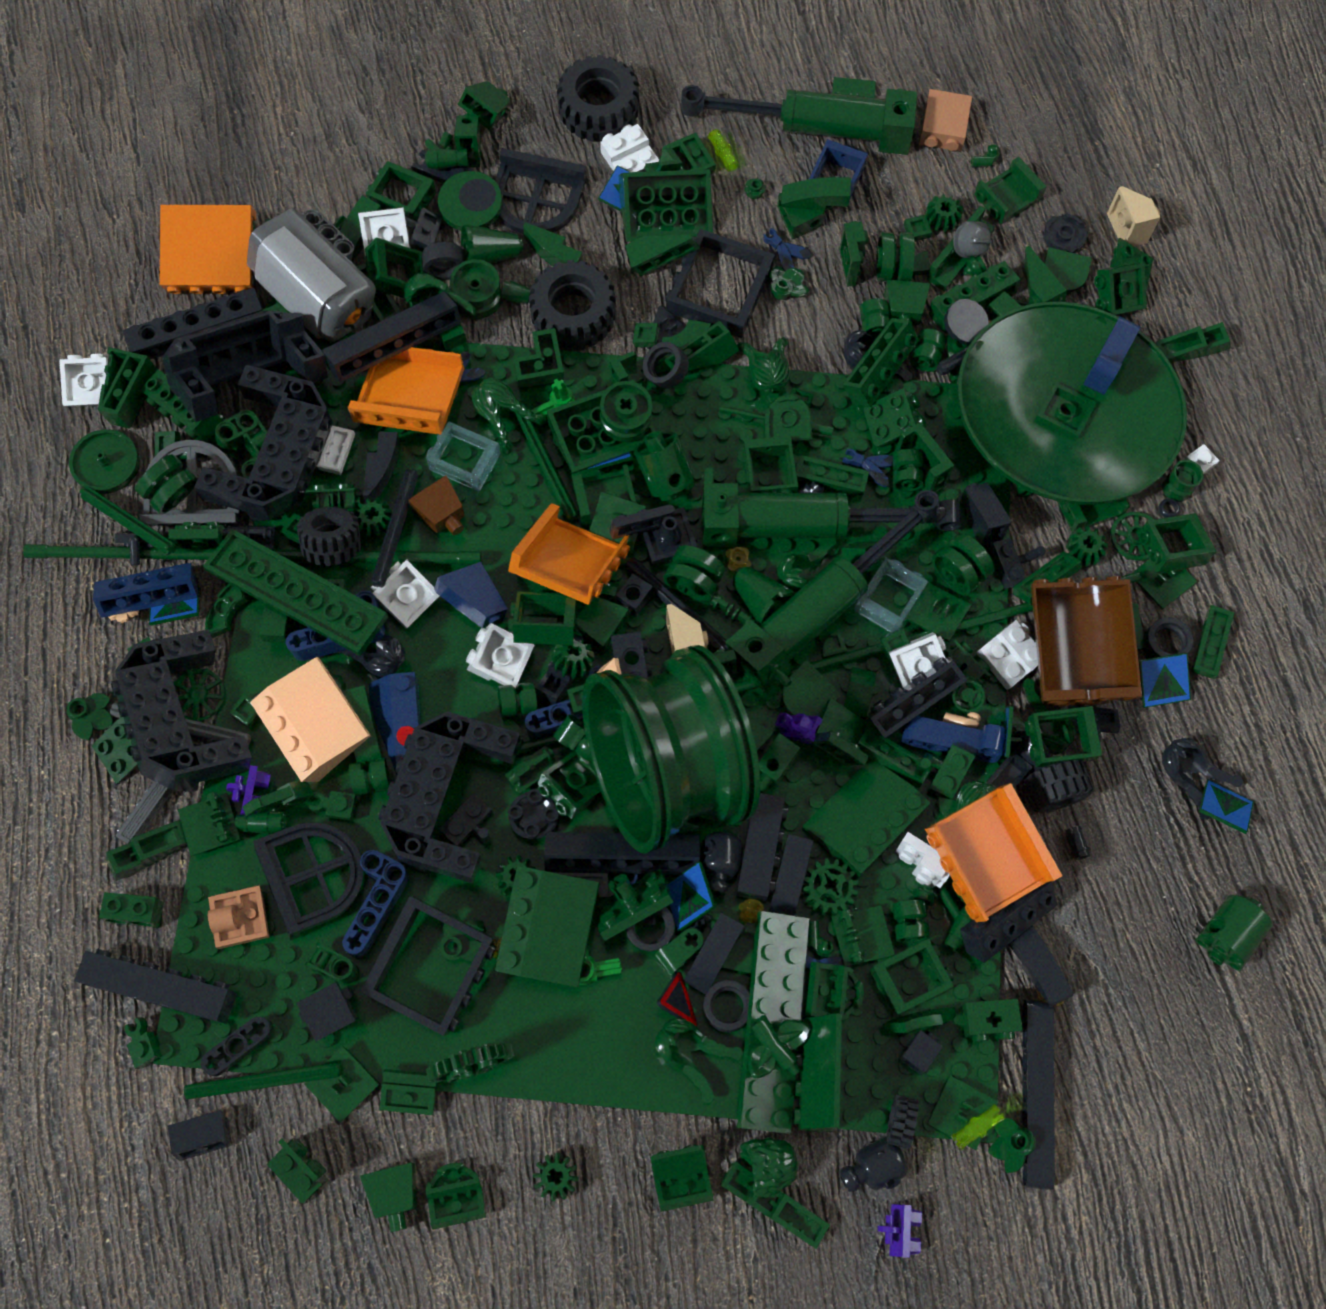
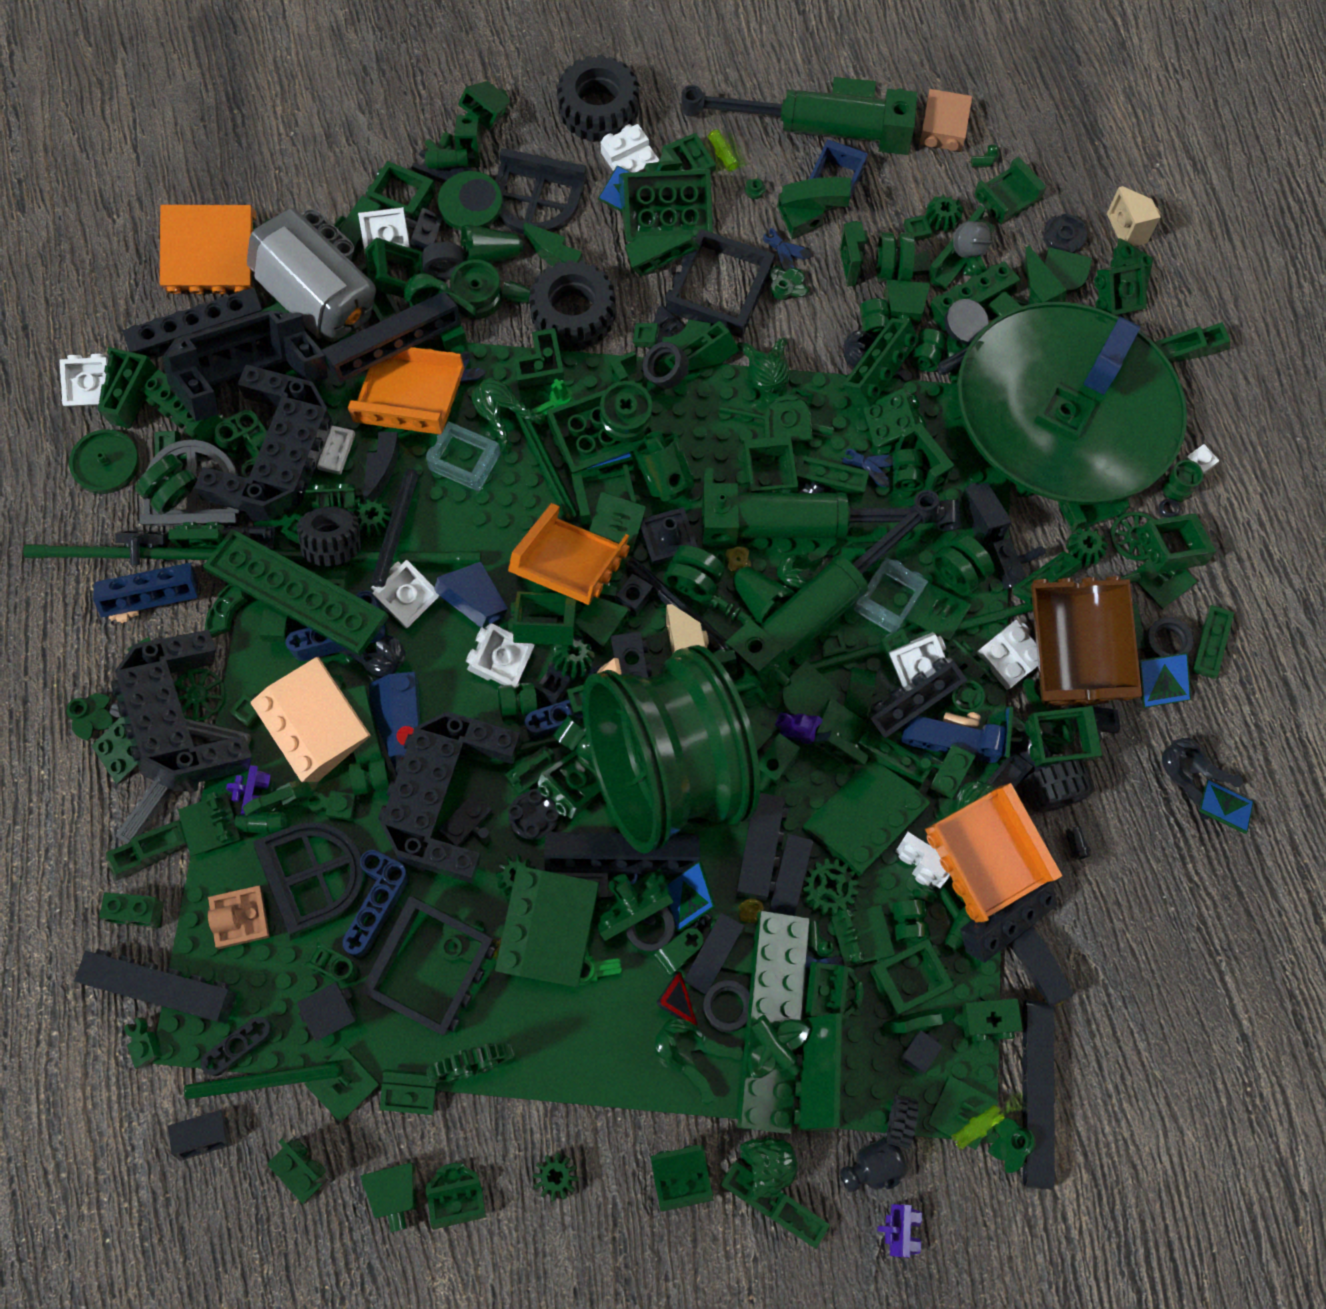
(128, 520): dark green axle -> none
(174, 611): piece -> none
(439, 507): reddish brown torso -> none
(639, 522): black hinge -> none
(721, 860): black piece -> none
(1235, 931): dark green cylinder -> none

